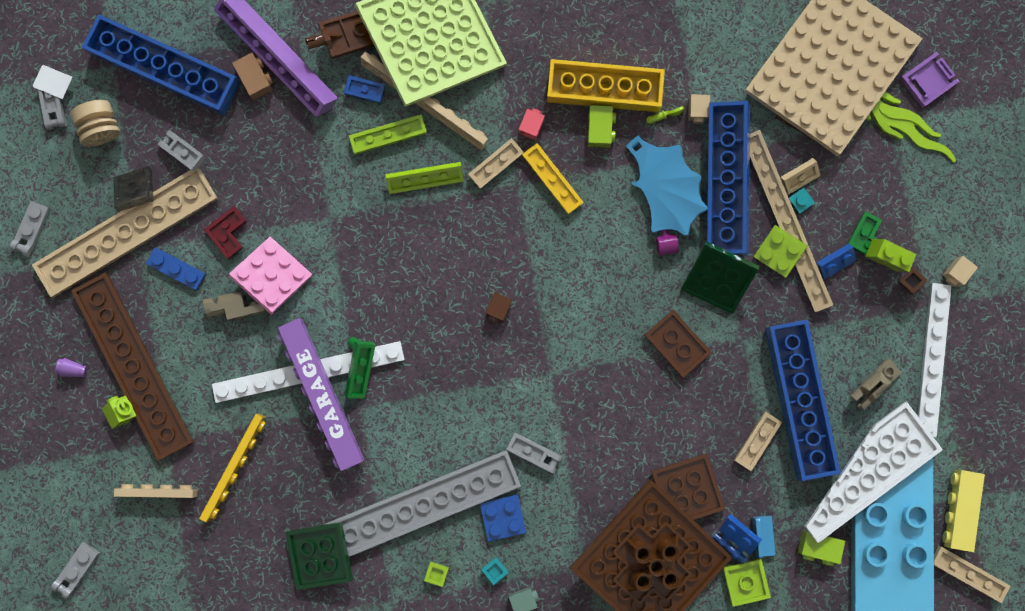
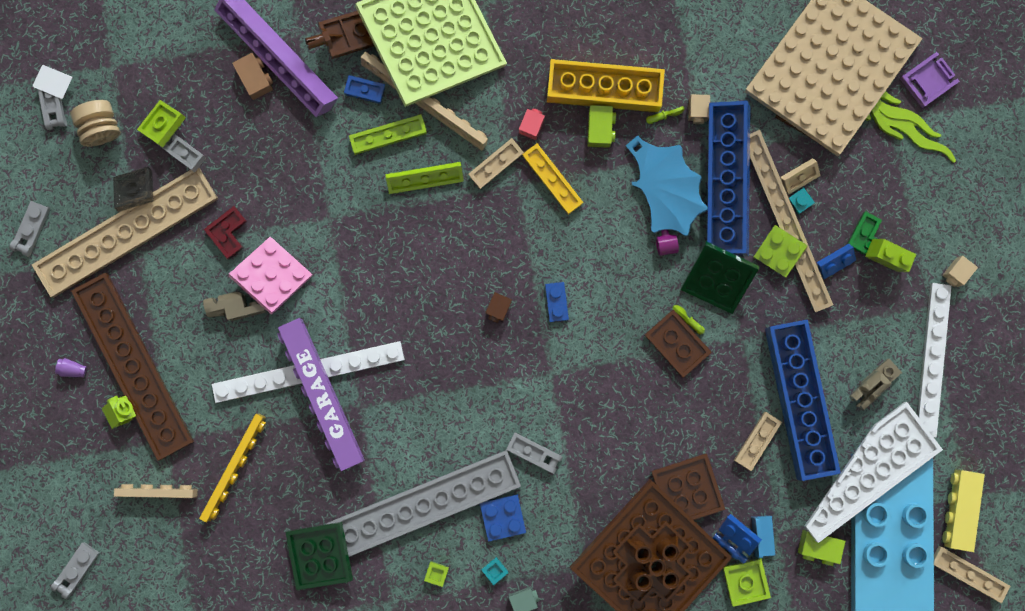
(161, 64): blue brick -> none
(161, 123): none -> lime plate
(176, 268): blue plate -> none
(359, 368): green piece -> none
(556, 302): none -> blue plate
(690, 321): none -> lime piece
(913, 281): reddish brown brick -> none

